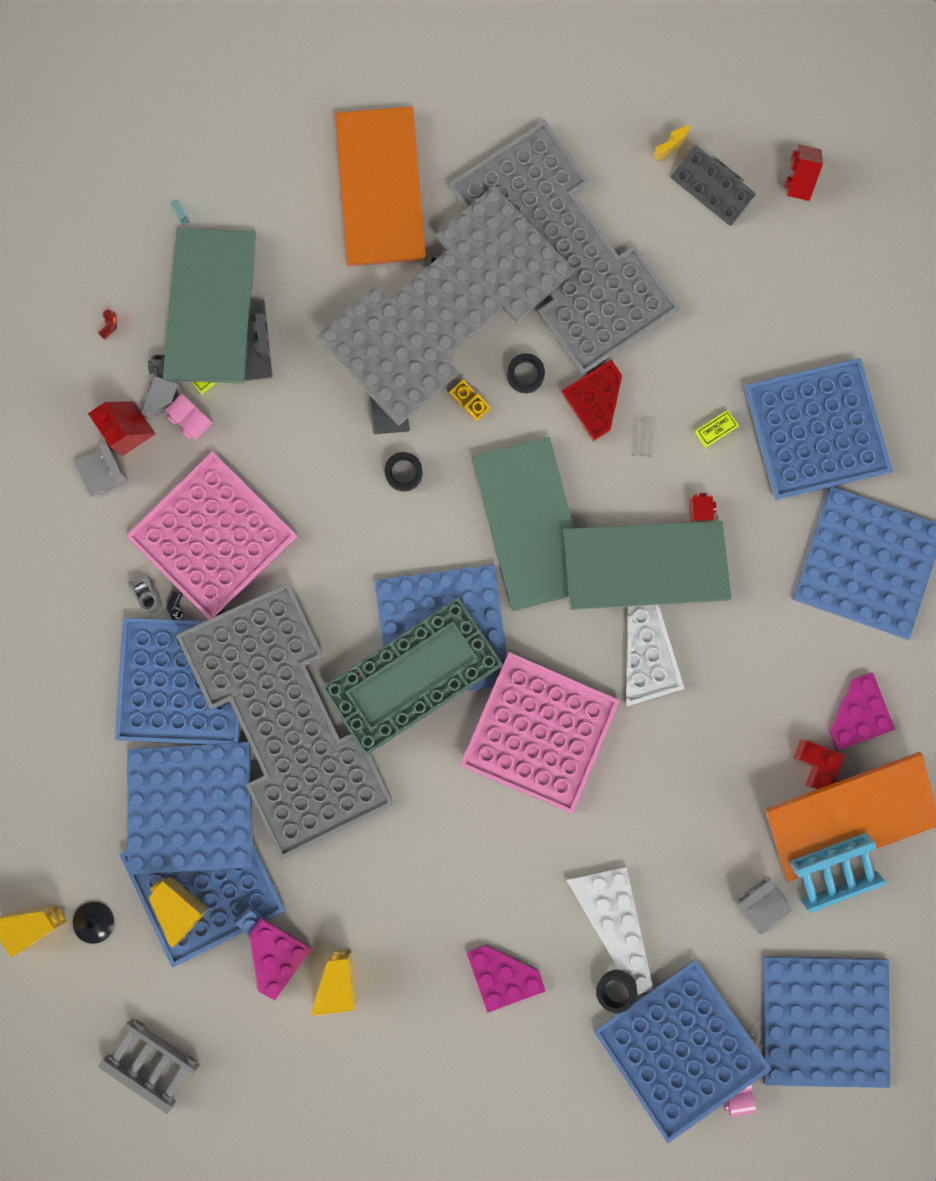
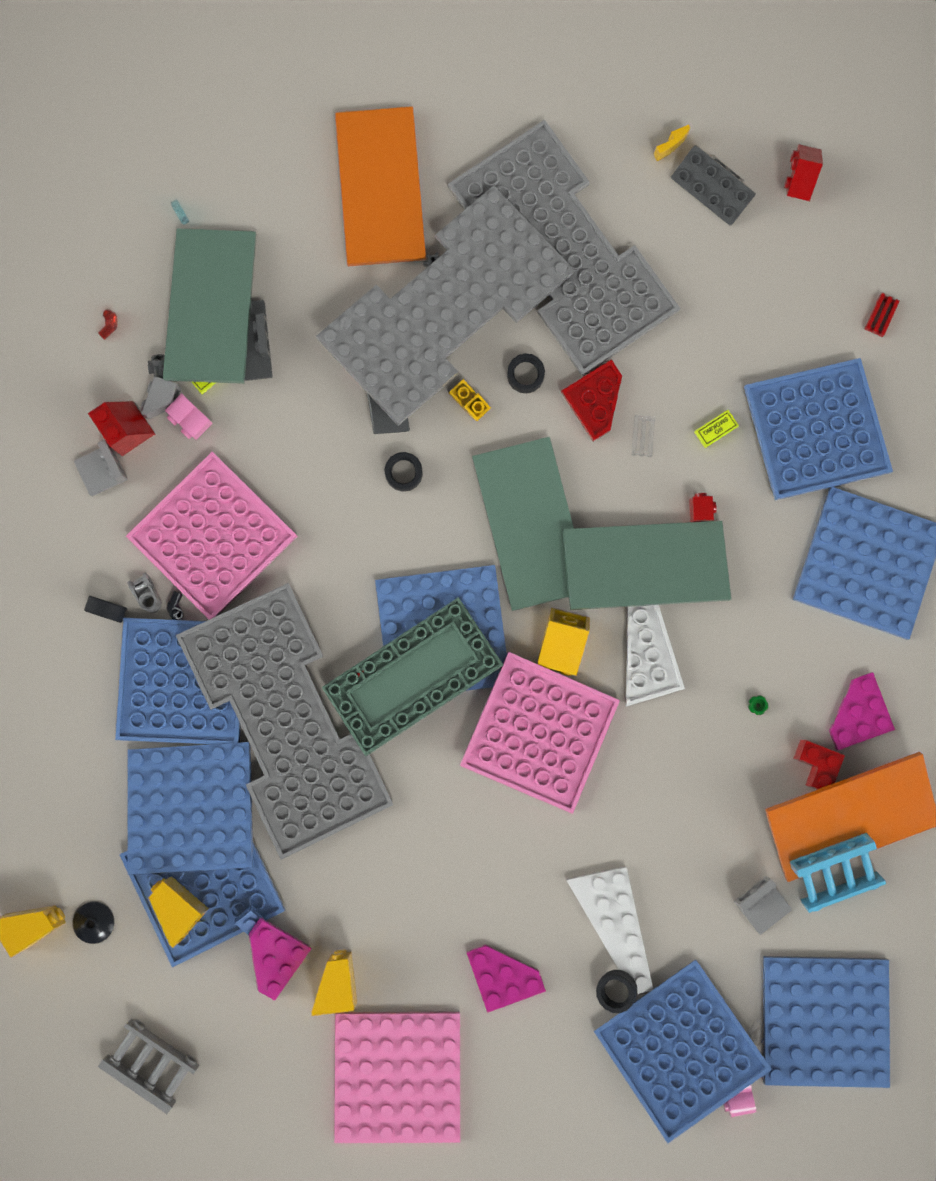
(105, 609): none -> black tyre
(397, 1077): none -> bright pink plate
(564, 641): none -> yellow slope
(763, 705): none -> green plate
(888, 300): none -> red tile

